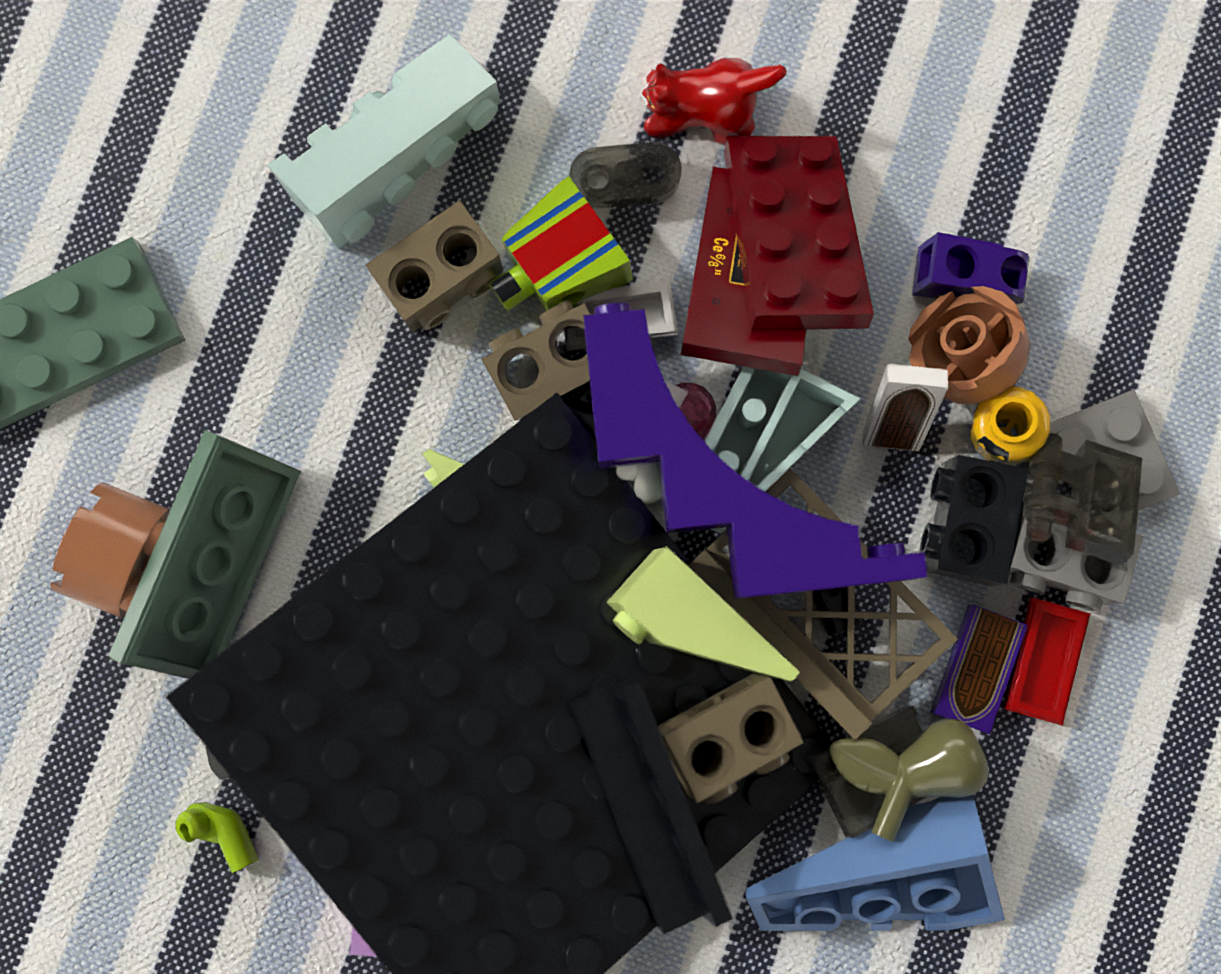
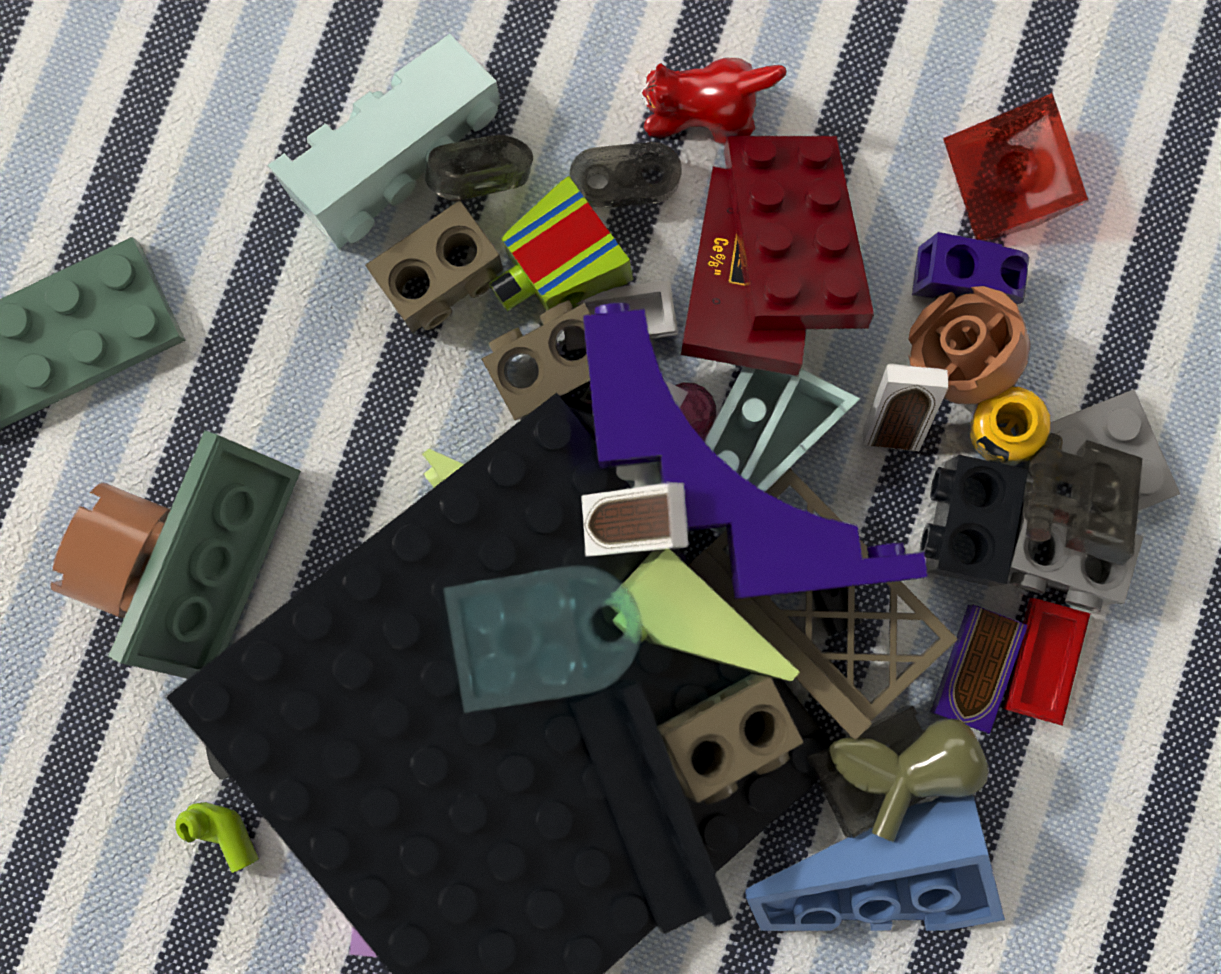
(478, 167): none -> clear smoke plate
(536, 636): none -> clear light blue plate
(635, 520): none -> tile
(1016, 169): none -> clear red slope

